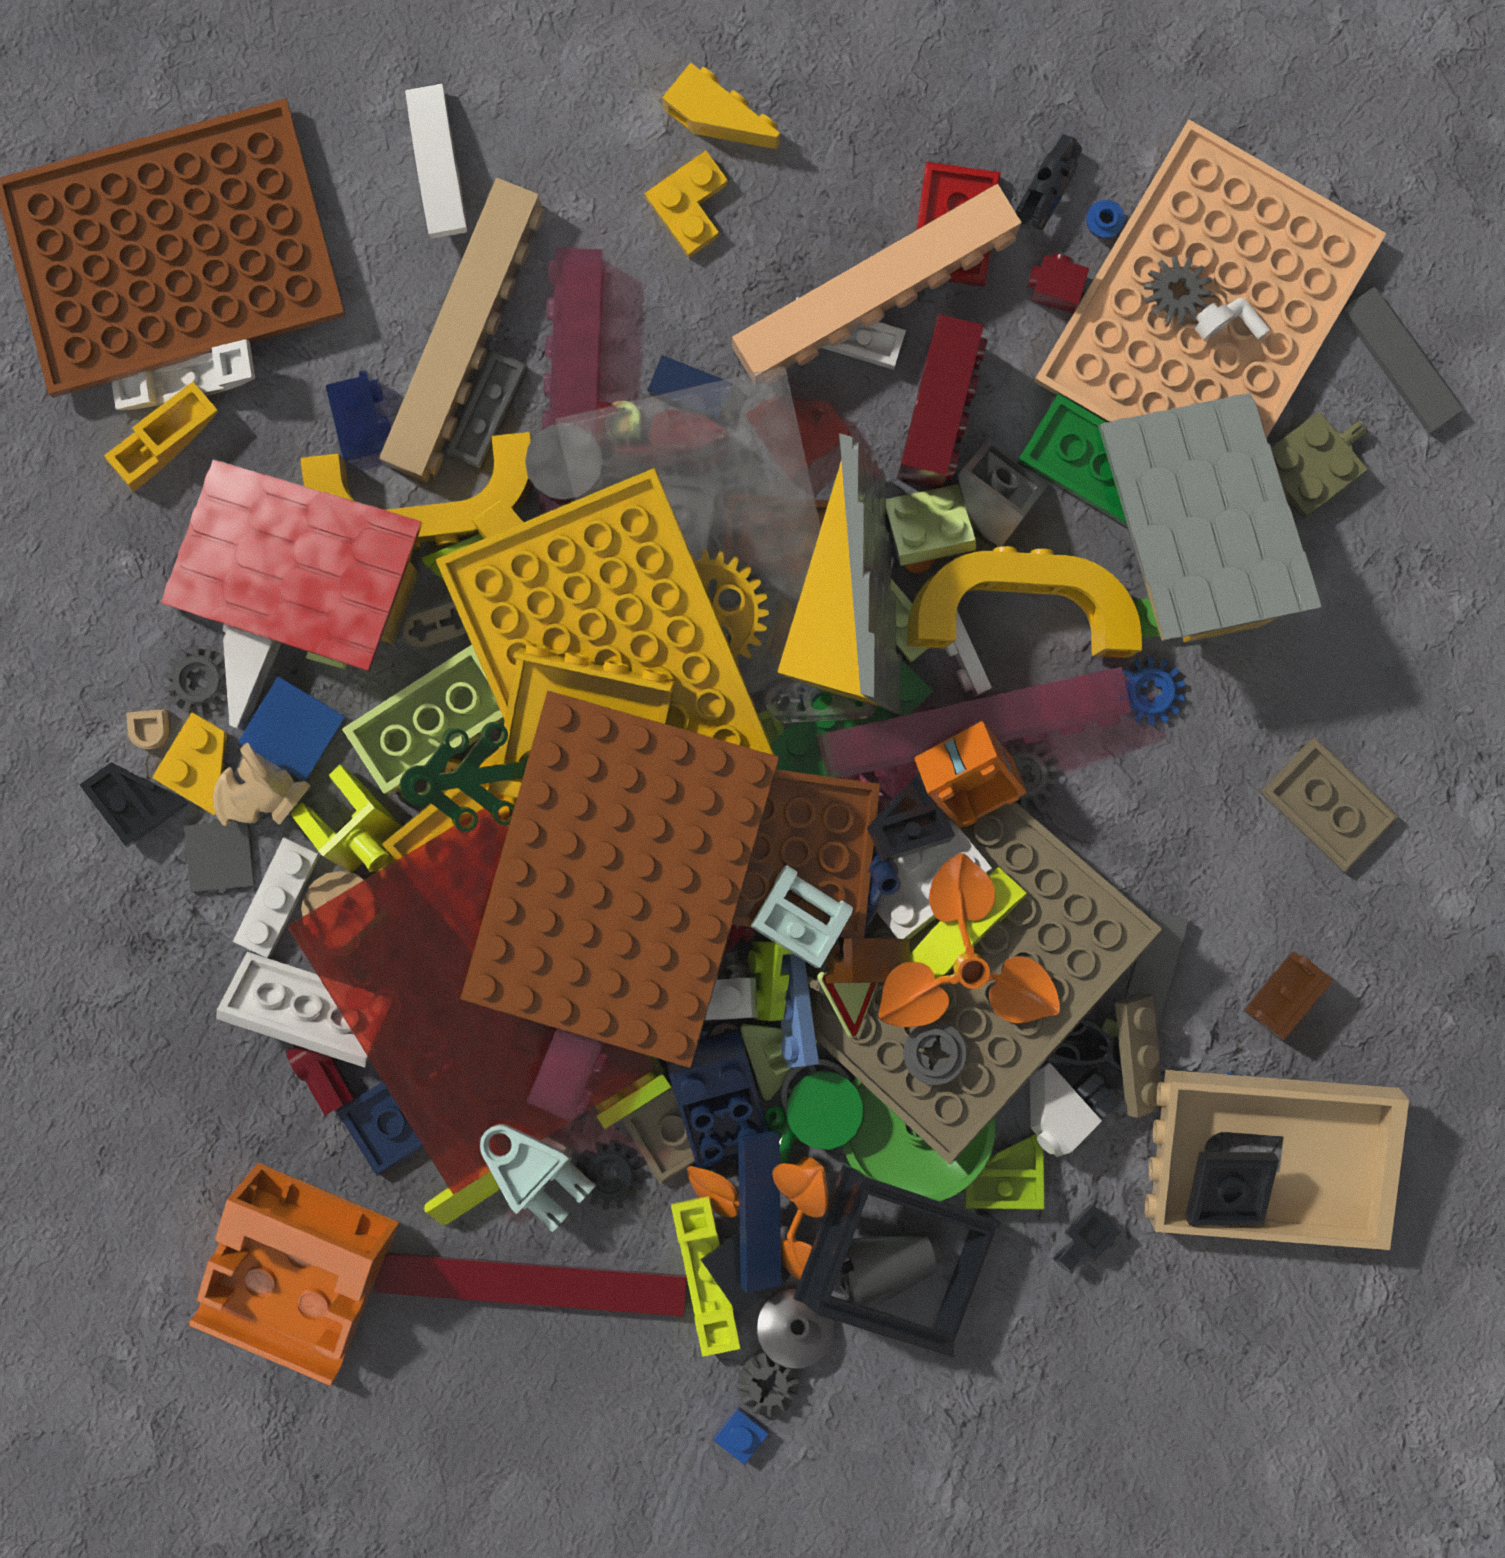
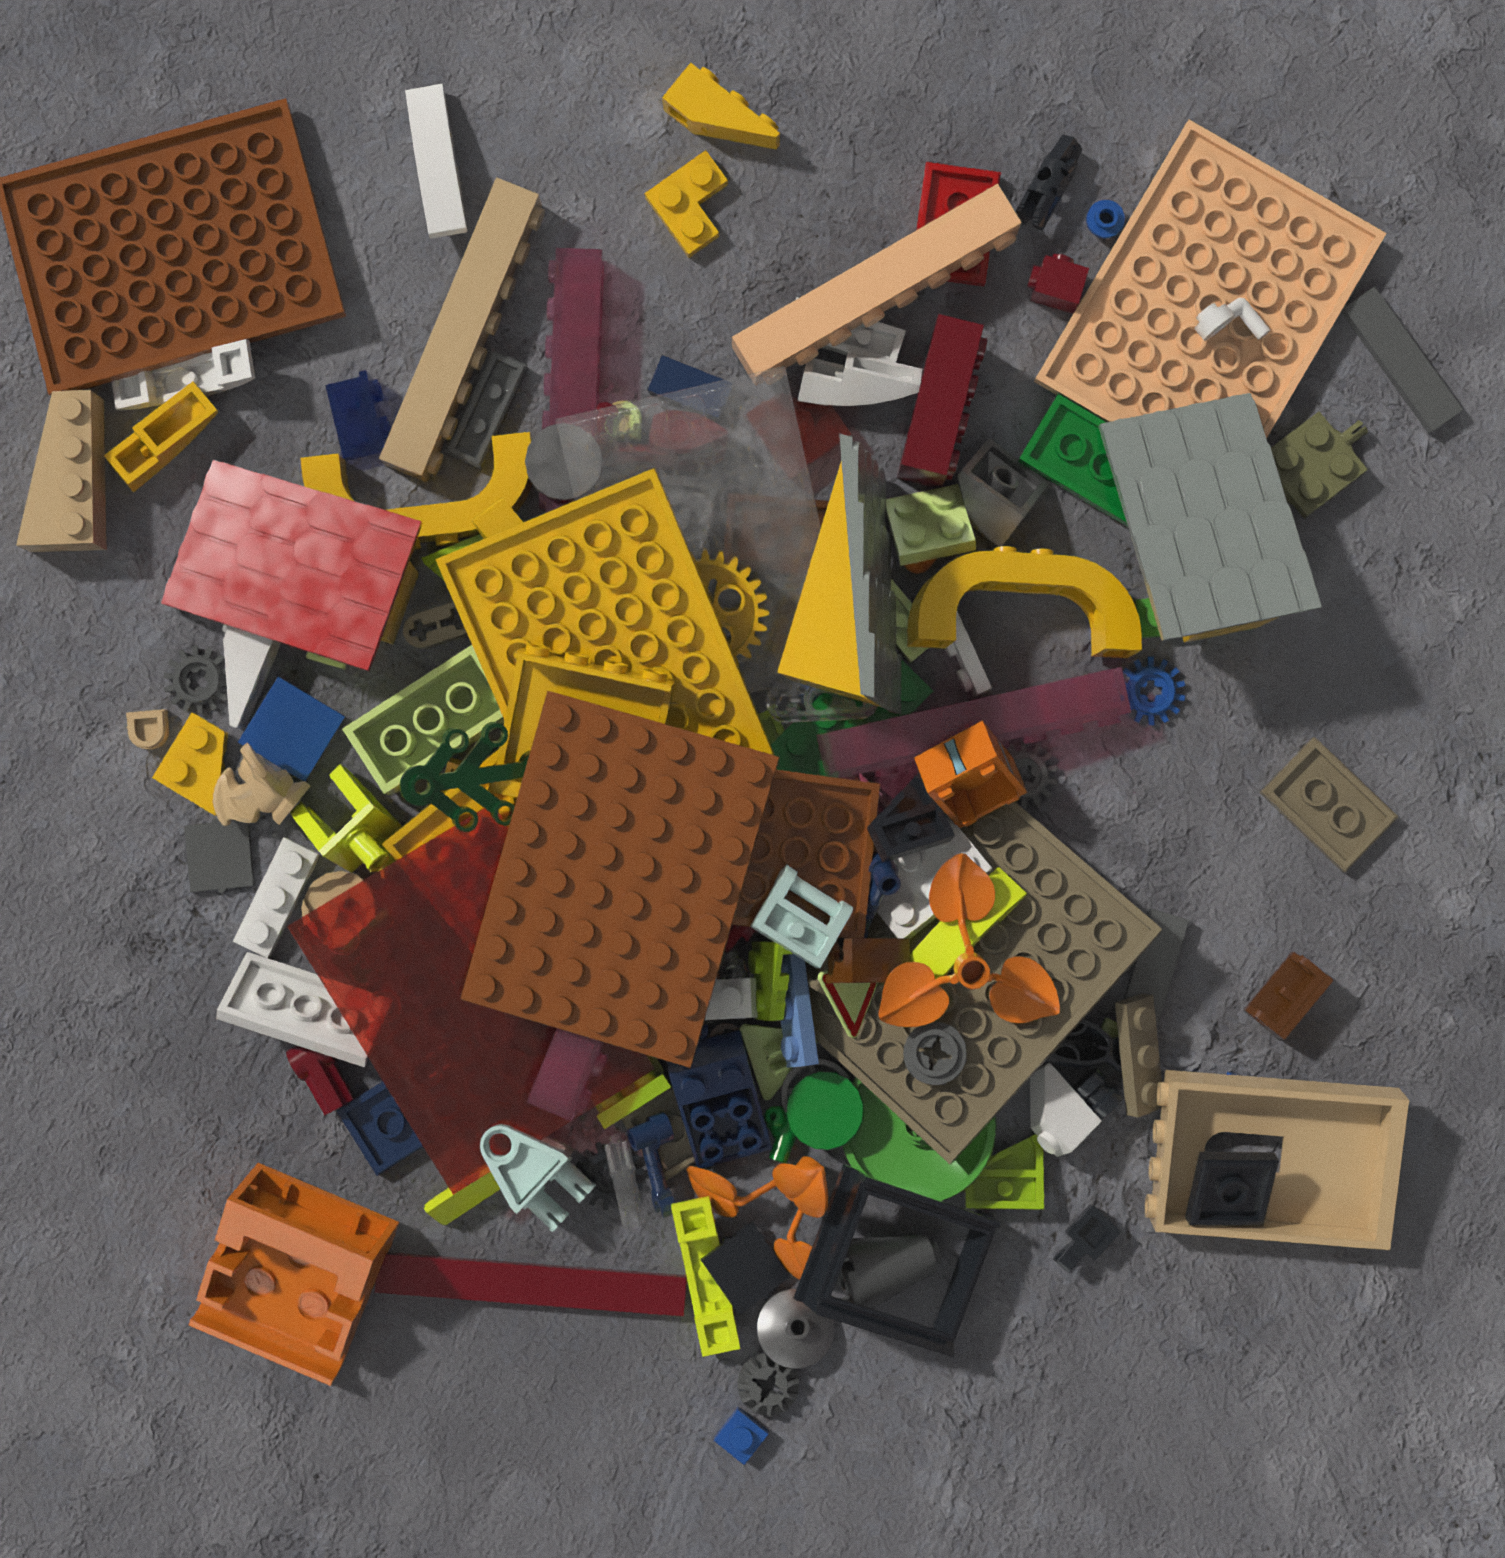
(68, 479): none -> tan wedge
(130, 802): black wing -> none
(624, 1180): none -> clear piece
(648, 1137): none -> dark blue brick
(759, 1212): dark blue tile -> none
(858, 382): none -> white slope
(1163, 295): dark grey gear -> none

